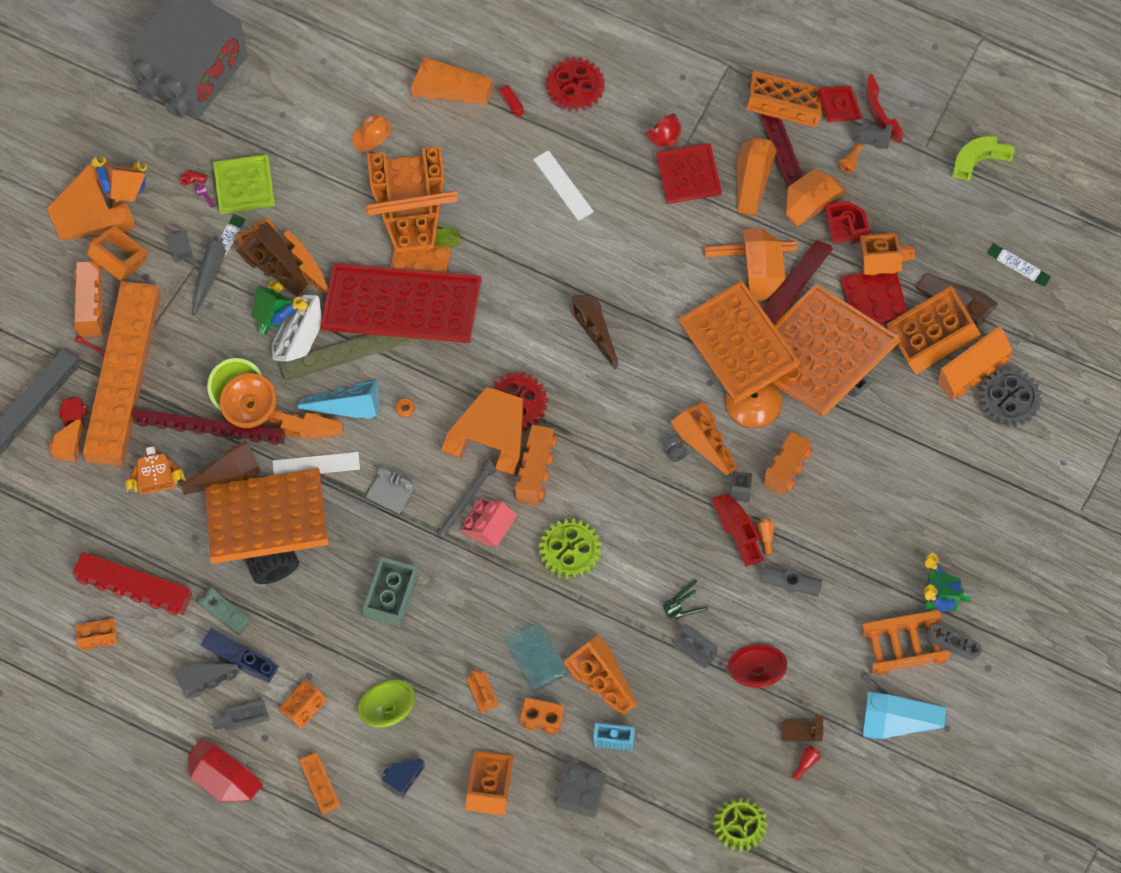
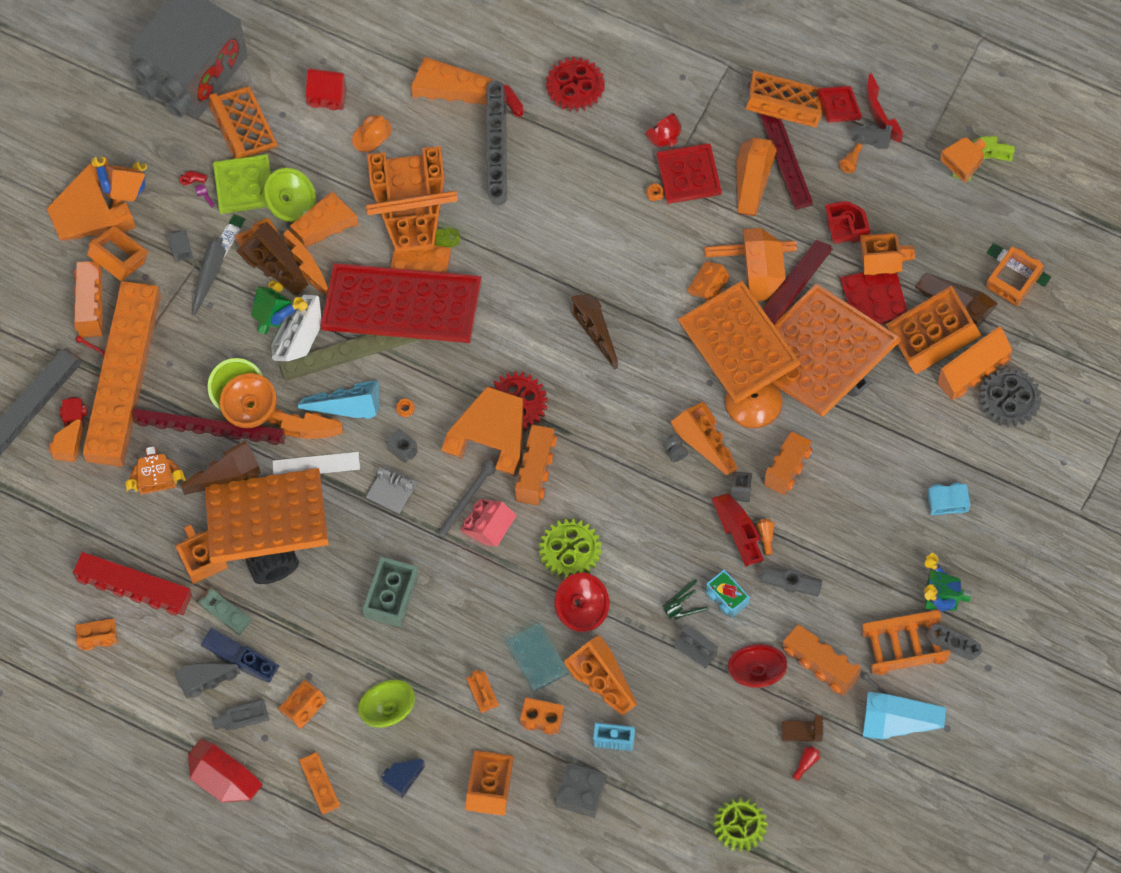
(196, 556): none -> orange hinge
(227, 125): none -> orange fence
(295, 188): none -> lime dish
(324, 219): none -> orange wedge
(325, 89): none -> red slope
(398, 440): none -> dark grey brick
(499, 150): none -> dark grey beam
(563, 185): white sticker -> none
(591, 598): none -> red dish
(655, 188): none -> orange plate
(709, 281): none -> orange bracket
(727, 594): none -> brick
(811, 194): orange wedge -> none
(821, 660): none -> orange wedge
(948, 499): none -> medium azure brick
(963, 157): none -> orange torso
(1005, 290): none -> orange window

